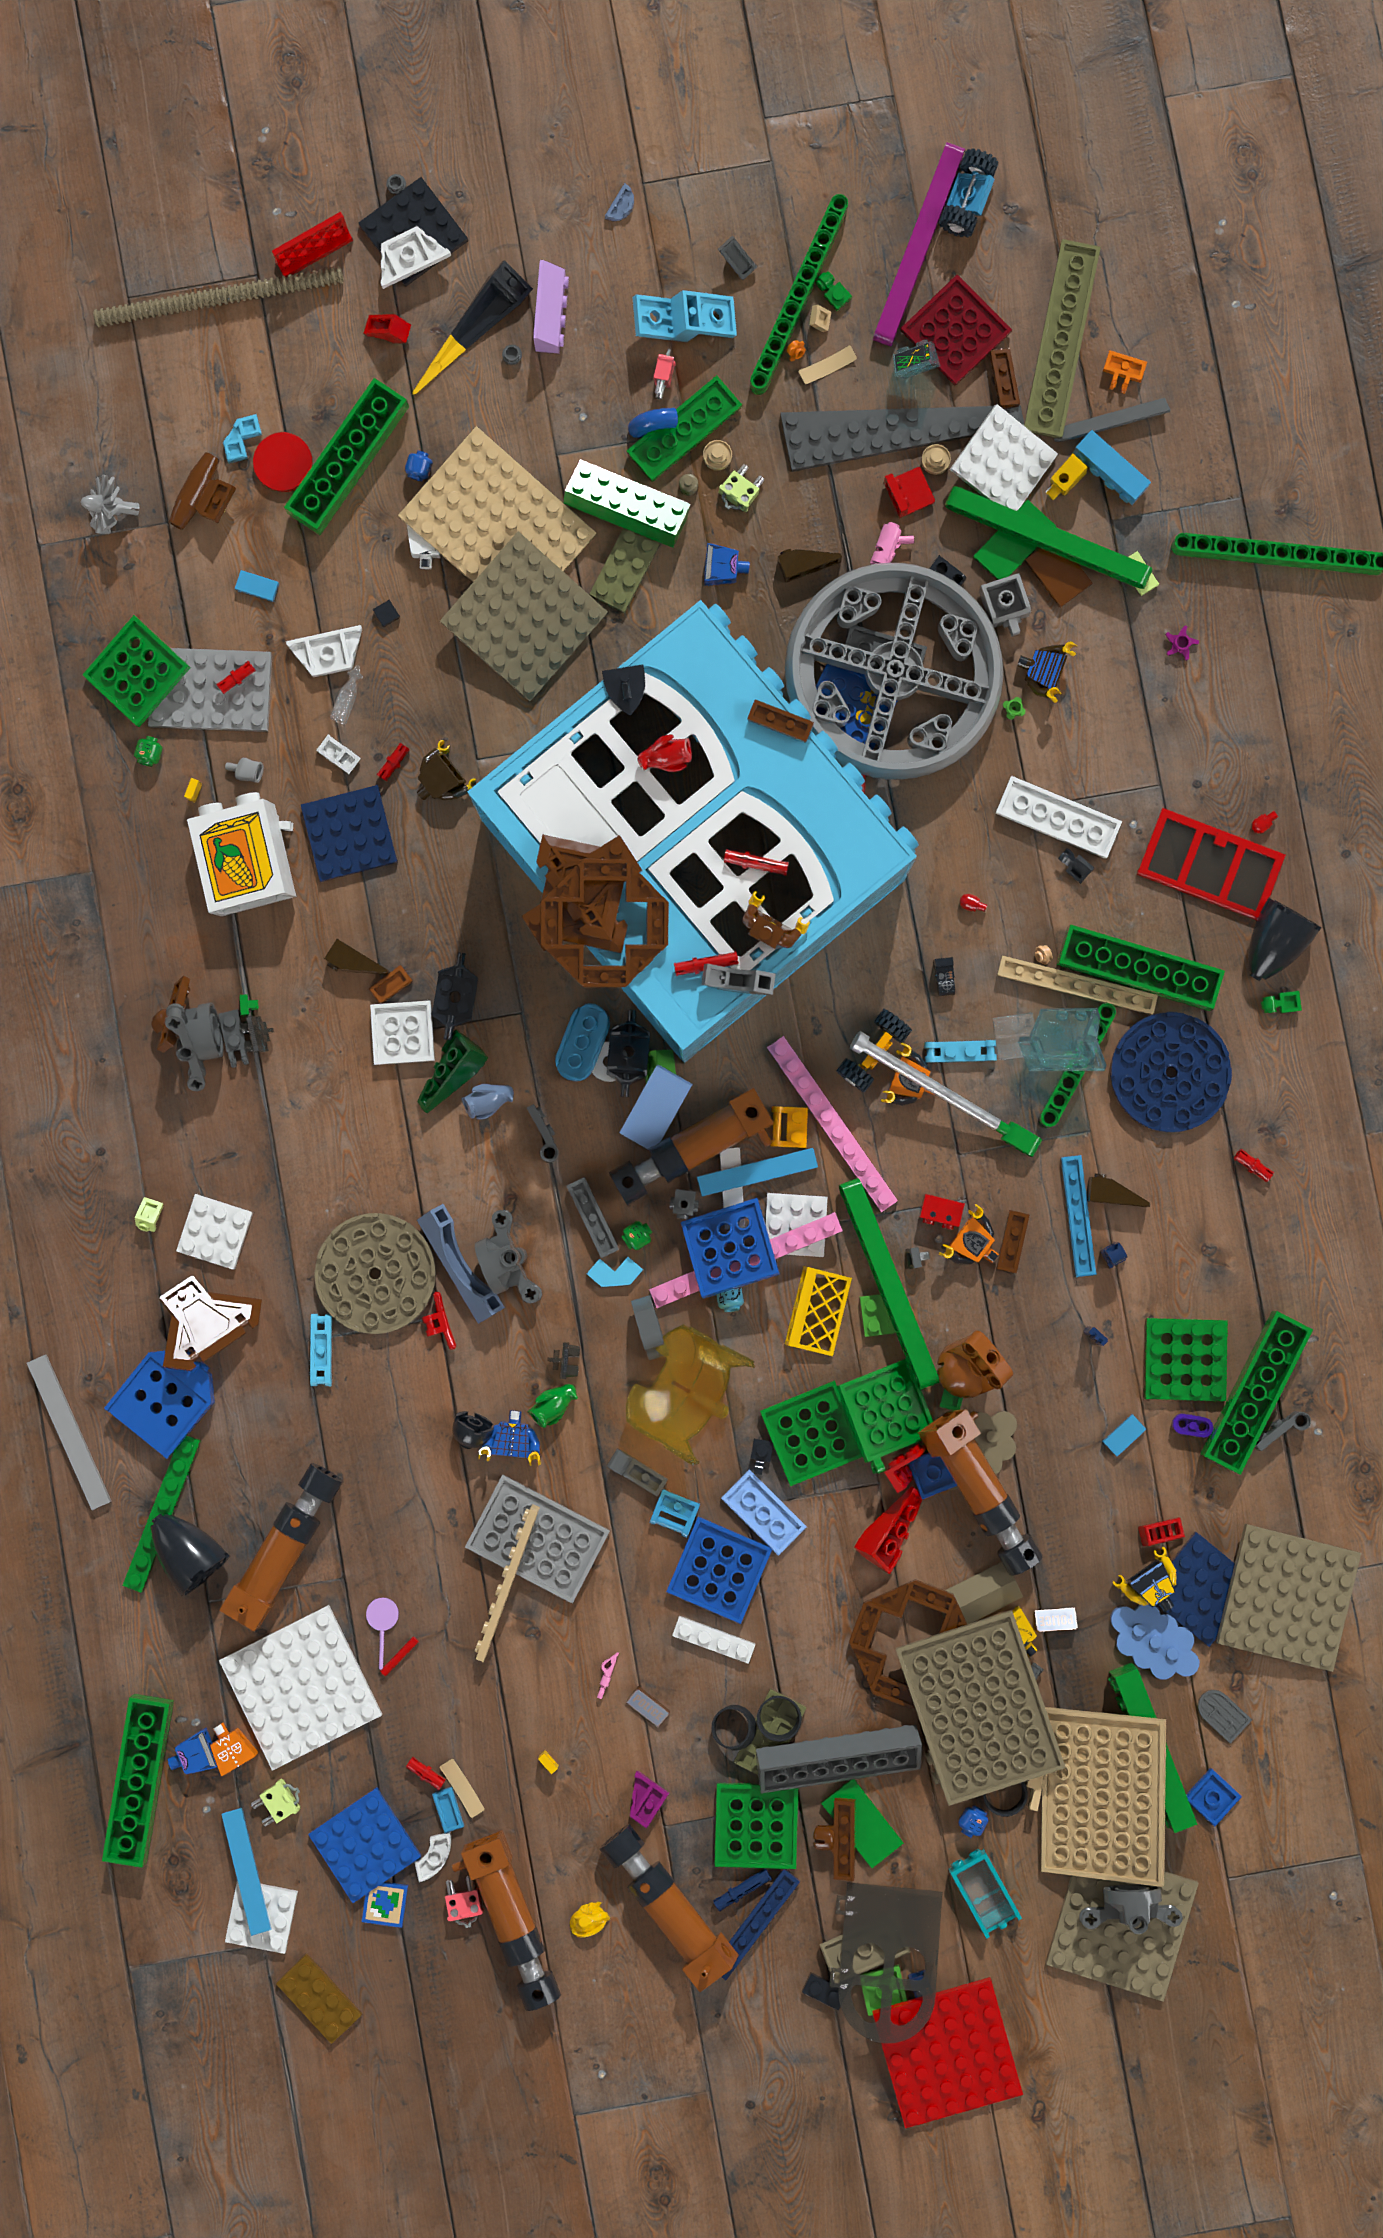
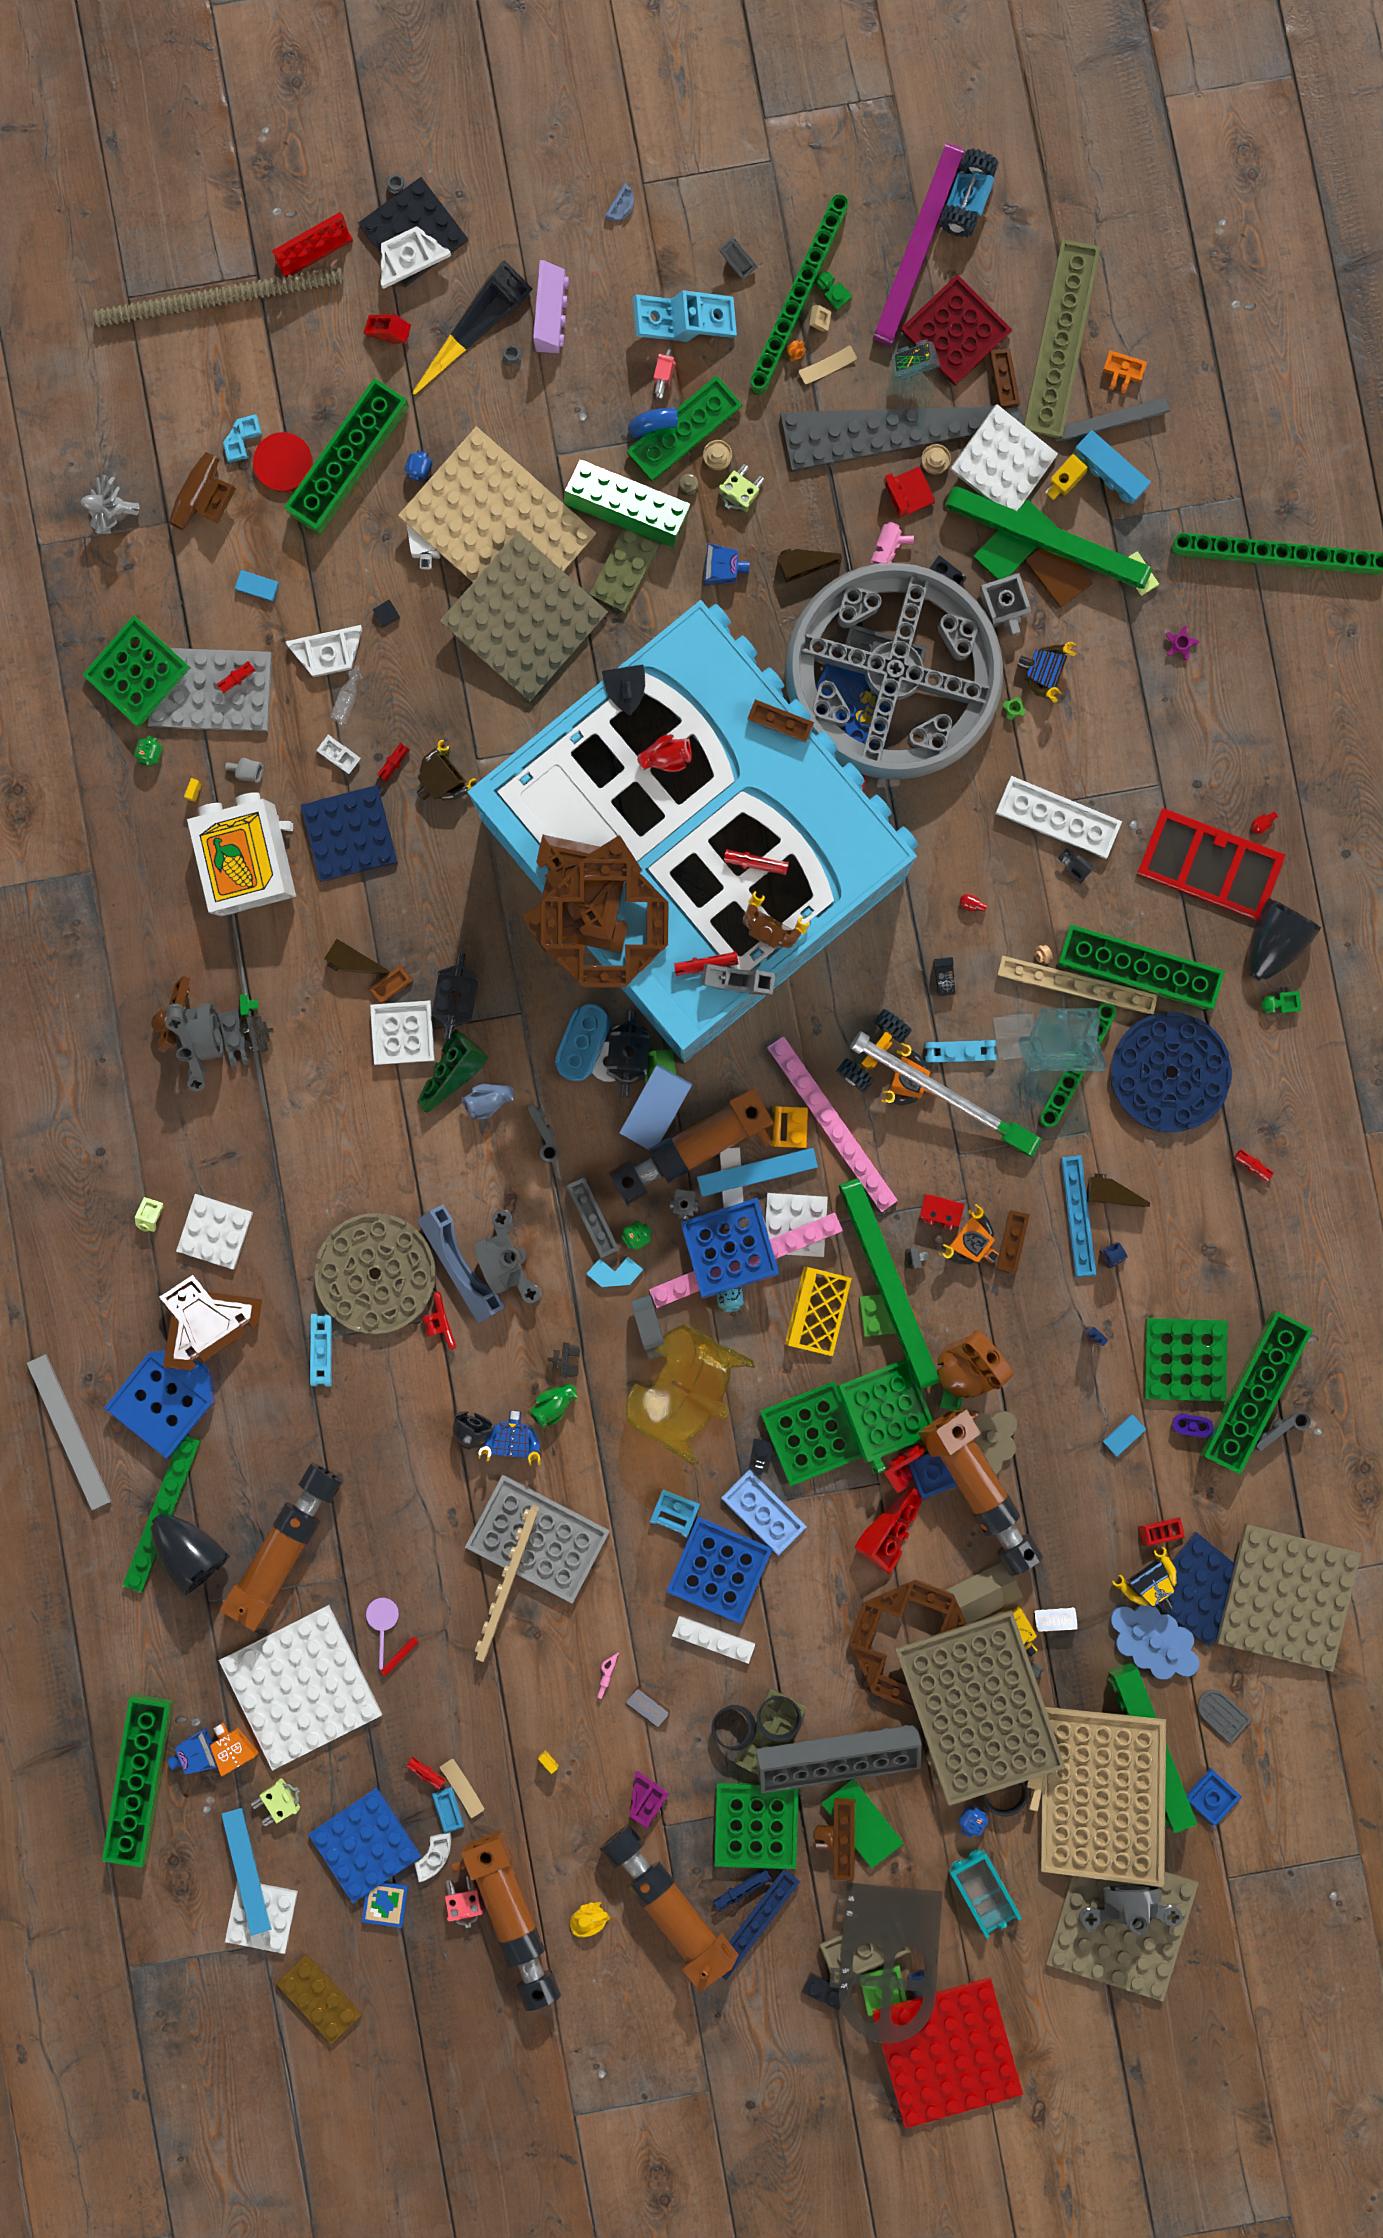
(637, 1472): dark grey plate -> none

